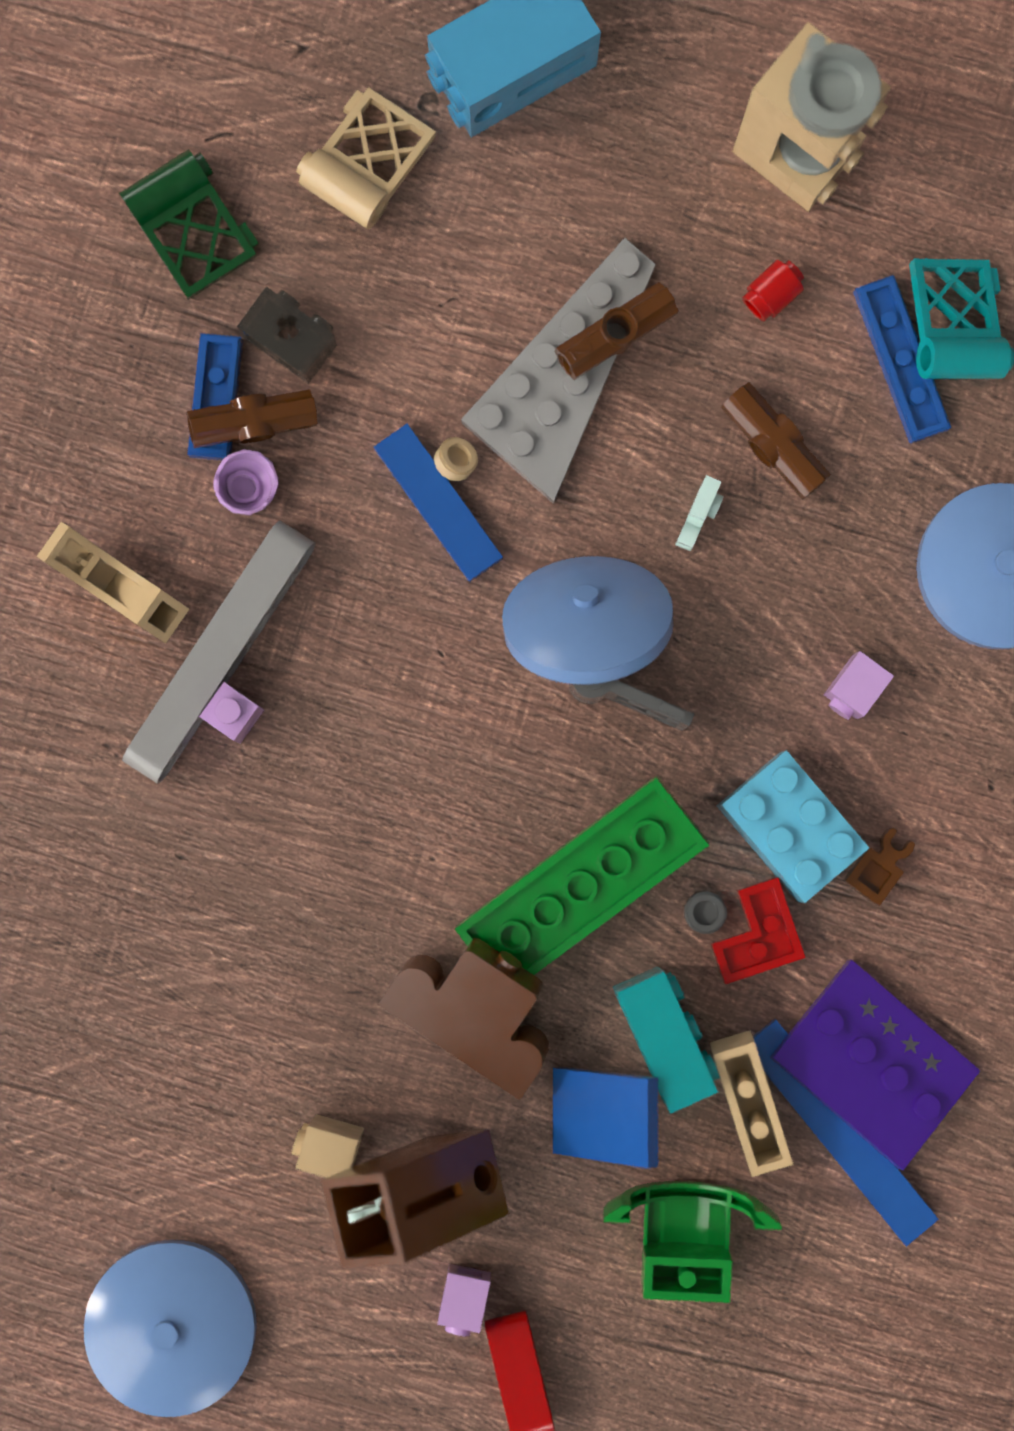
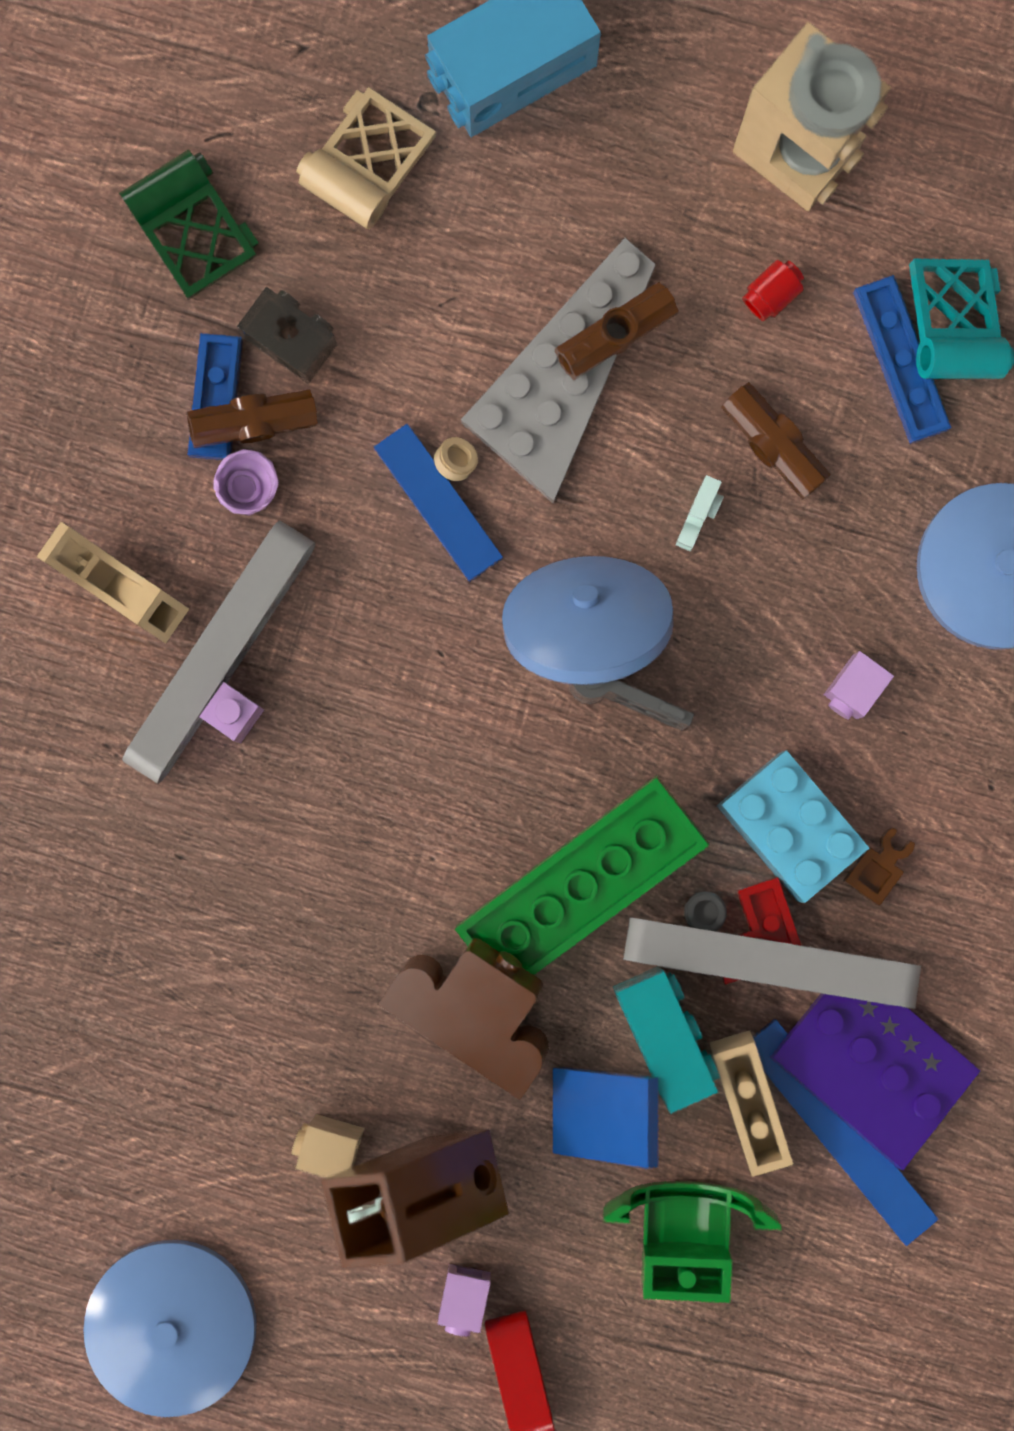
(772, 963): none -> light grey beam

